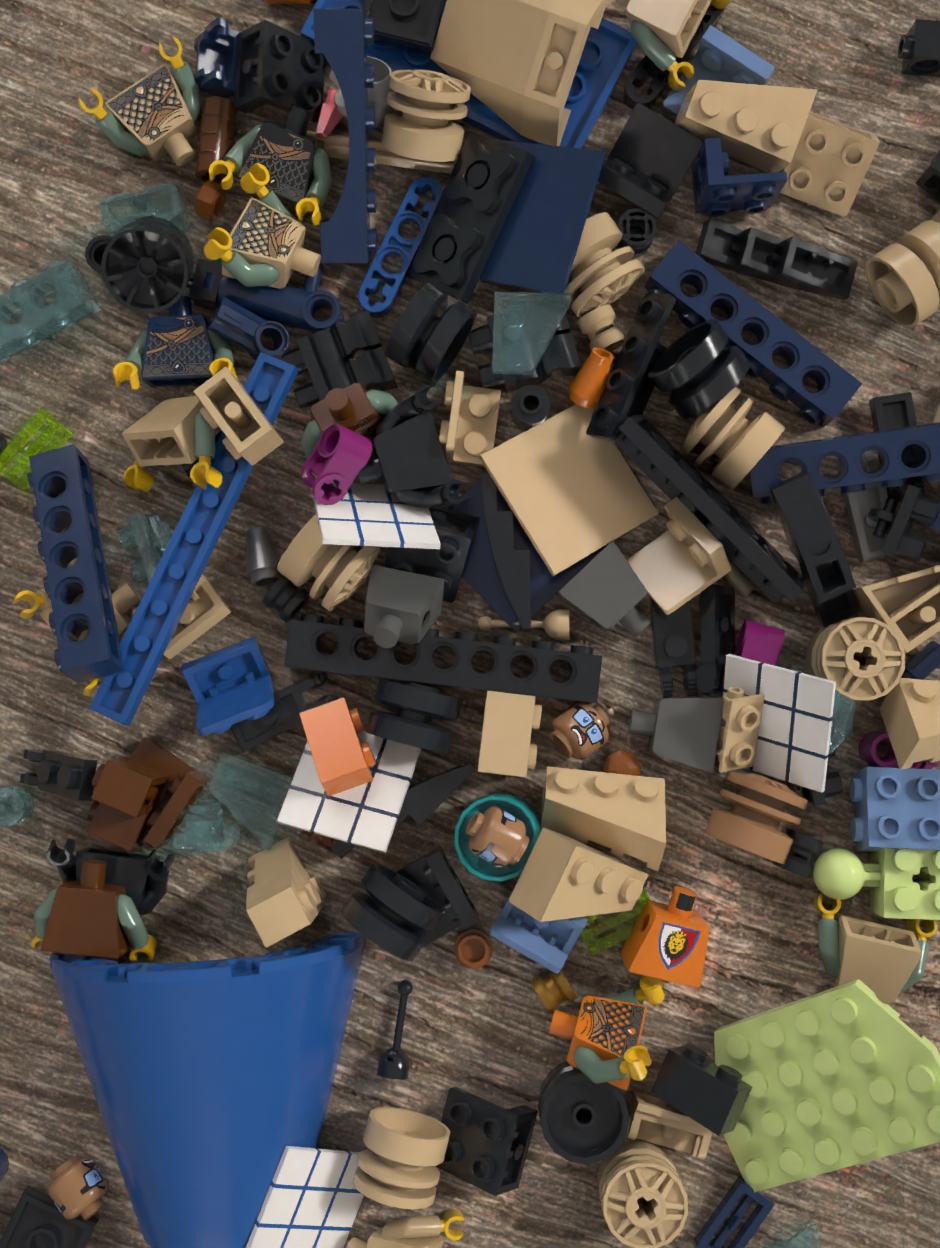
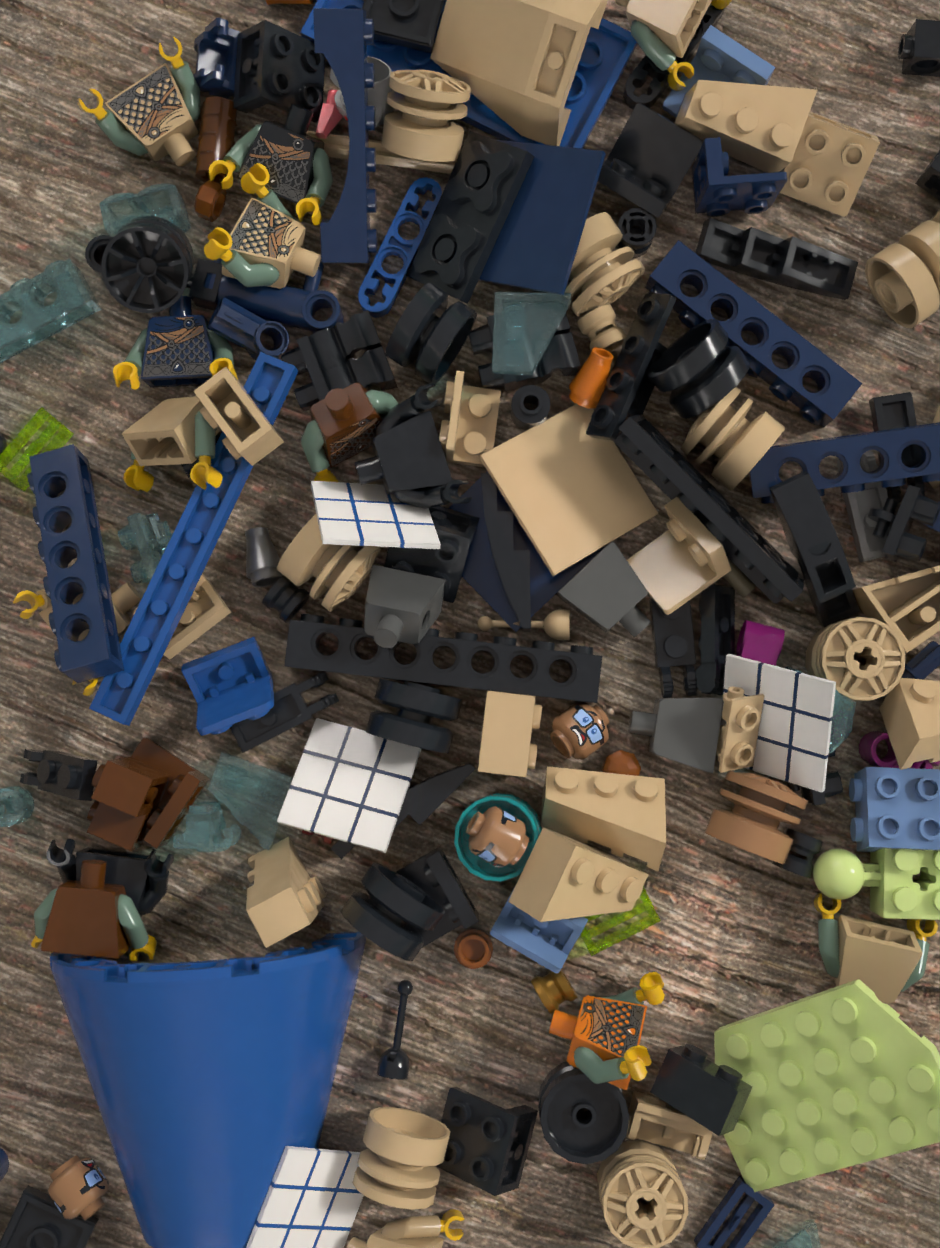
(337, 459): magenta piece -> none
(337, 747): orange brick -> none
(669, 941): orange torso -> none

